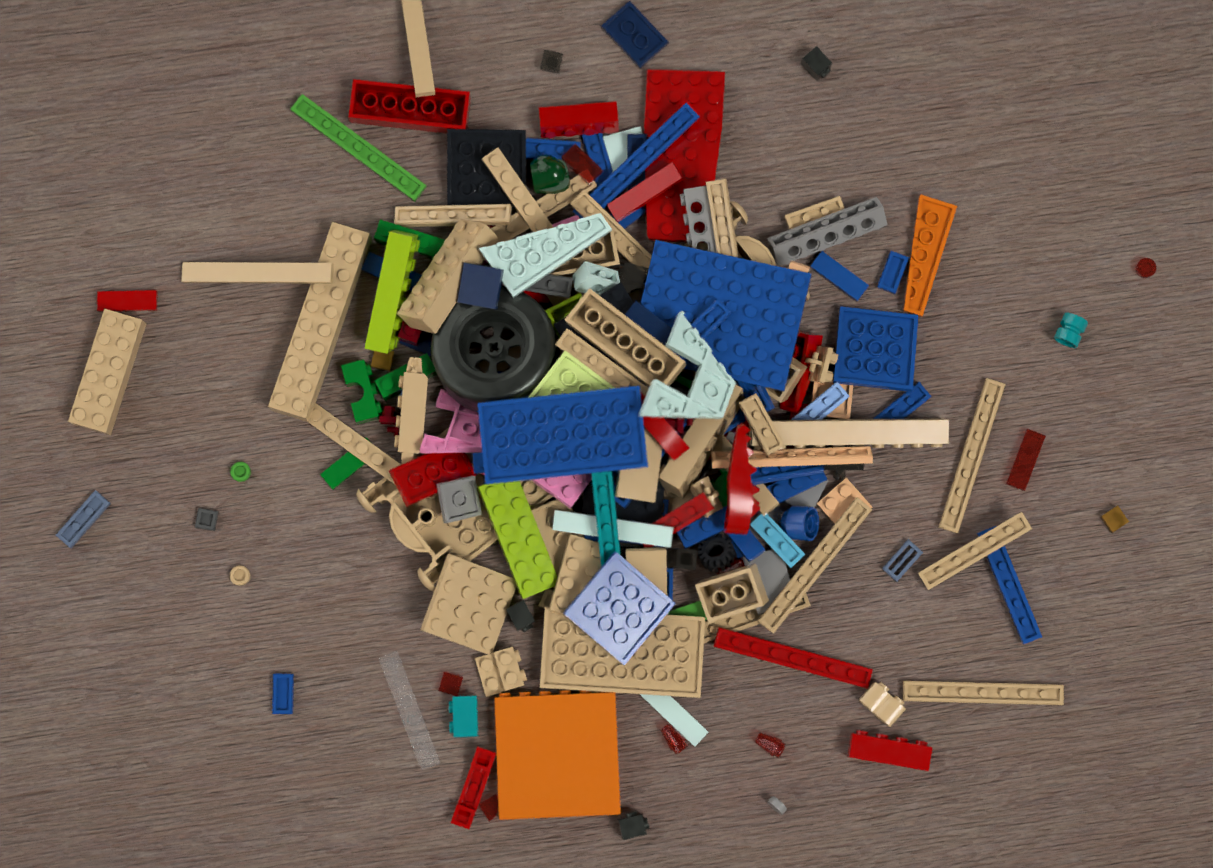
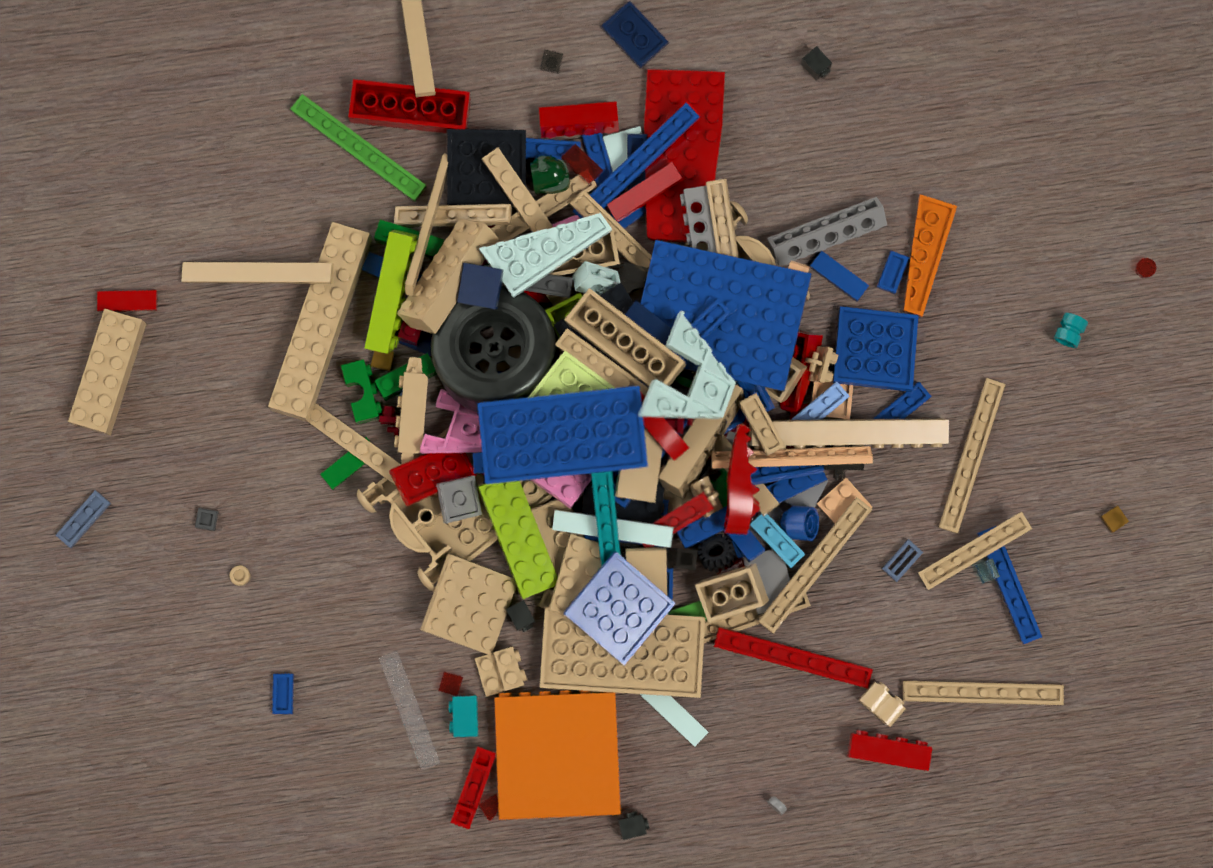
(240, 472): bright green tile -> none
(426, 227): none -> tan tile
(674, 739): clear red cone -> none
(772, 745): clear red cone -> none
(813, 212): tan plate -> none
(987, 570): none -> clear light blue tile
(1025, 459): clear red tile -> none

